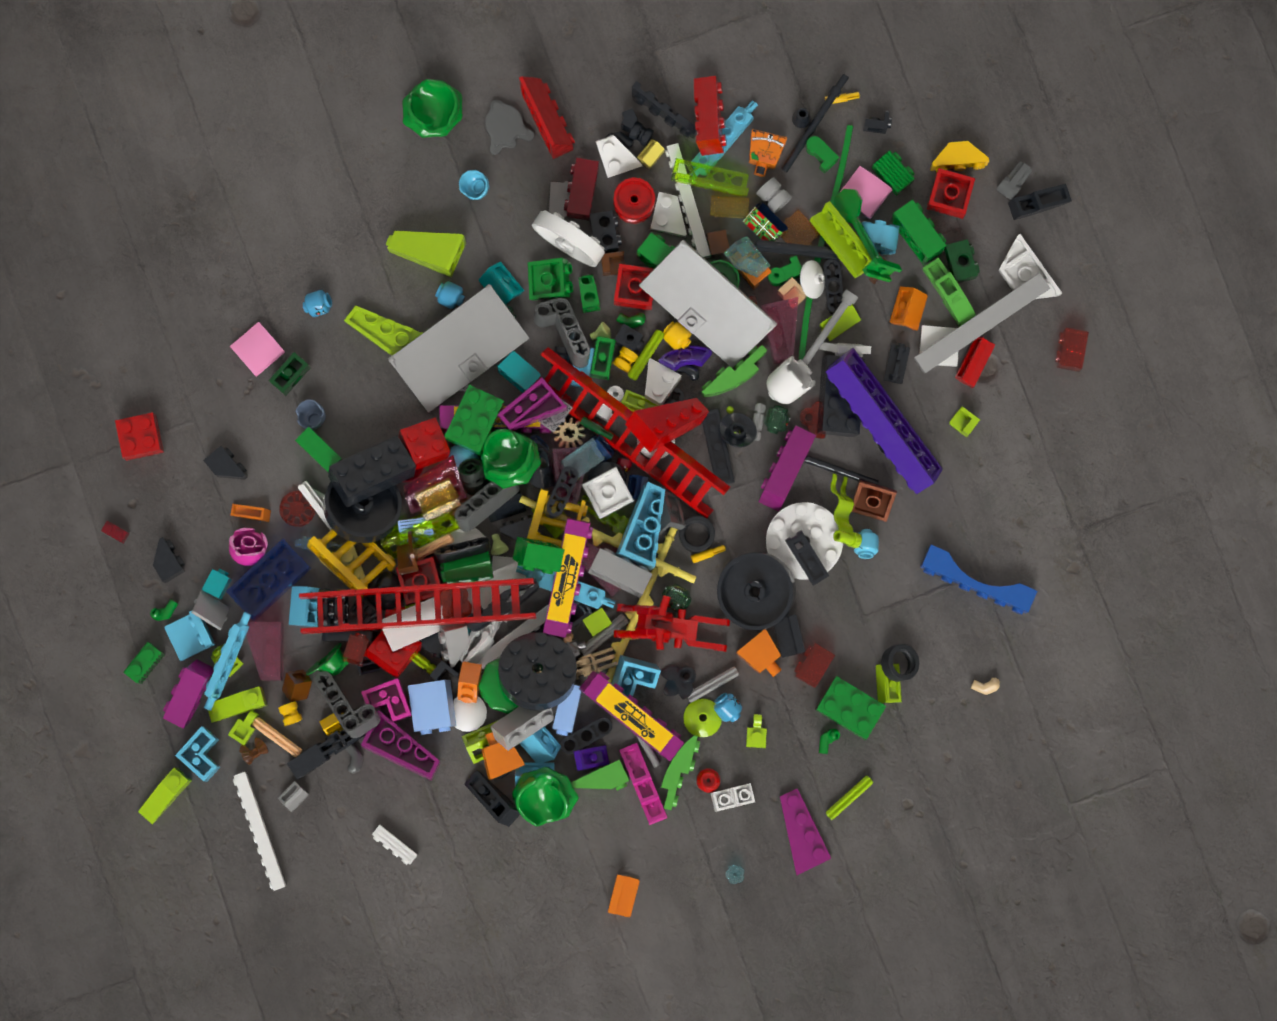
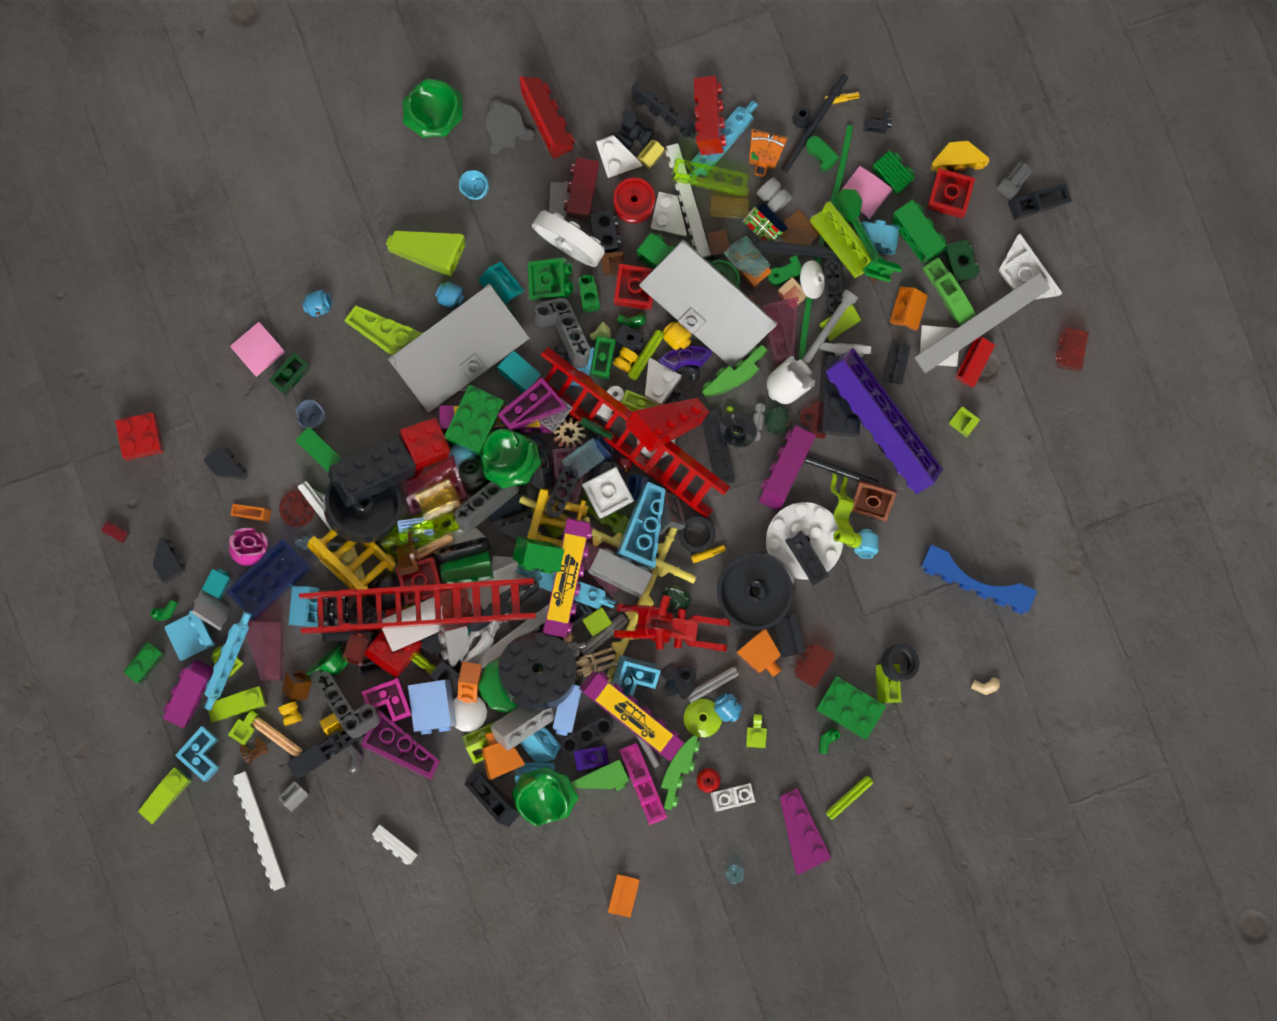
(498, 545): yellowish green rock -> none

